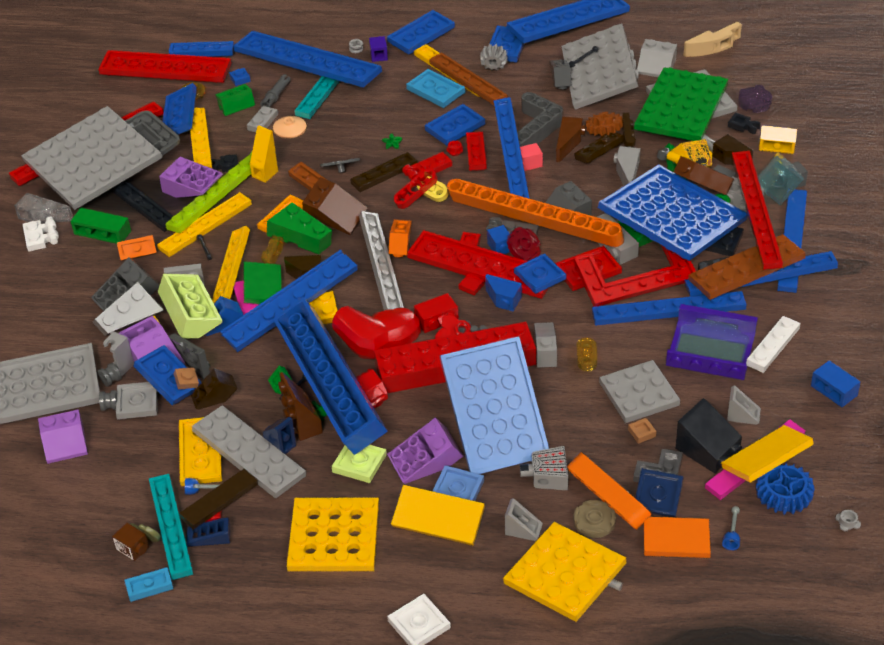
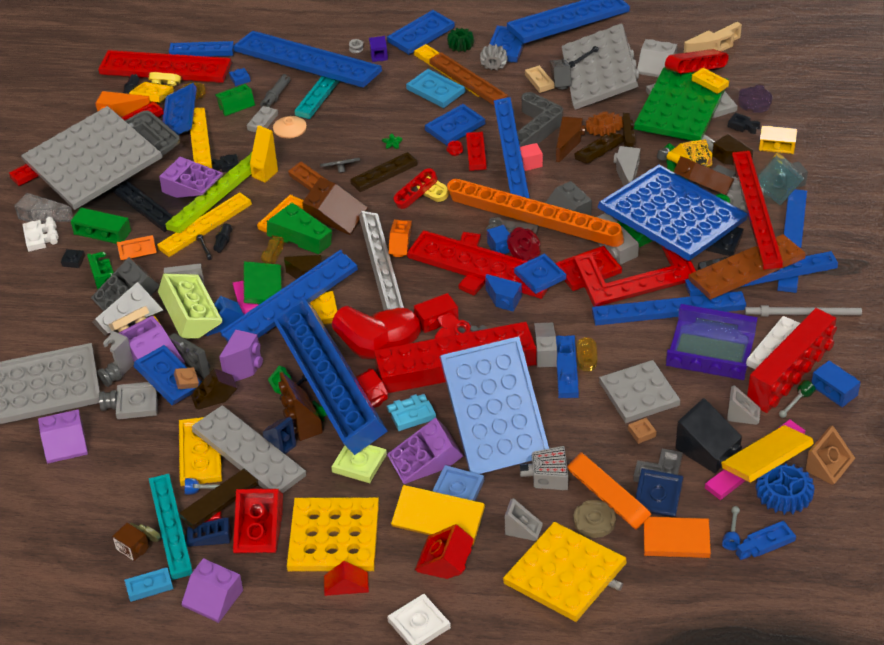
(72, 258): none -> black plate
(100, 269): none -> green hinge
(120, 102): none -> orange slope
(122, 323): none -> tan plate
(131, 84): none -> black axle
(155, 91): none -> yellow plate
(170, 79): none -> light yellow plate
(212, 590): none -> medium lavender slope
(222, 237): none -> black axle
(231, 263): yellow tile -> none
(241, 355): none -> medium lavender slope
(257, 520): none -> red slope
(345, 580): none -> red slope
(411, 411): none -> medium azure plate
(437, 163): red plate -> none
(445, 553): none -> red slope
(460, 39): none -> dark green gear
(539, 79): none -> tan plate
(567, 367): none -> blue hinge
(696, 60): none -> red beam
(710, 80): none -> yellow plate
(765, 311): none -> light grey bar
(765, 540): none -> blue hinge
(792, 359): none -> red brick
(804, 390): none -> hinge
(829, 457): none -> medium nougat slope
(848, 520): light grey plate -> none

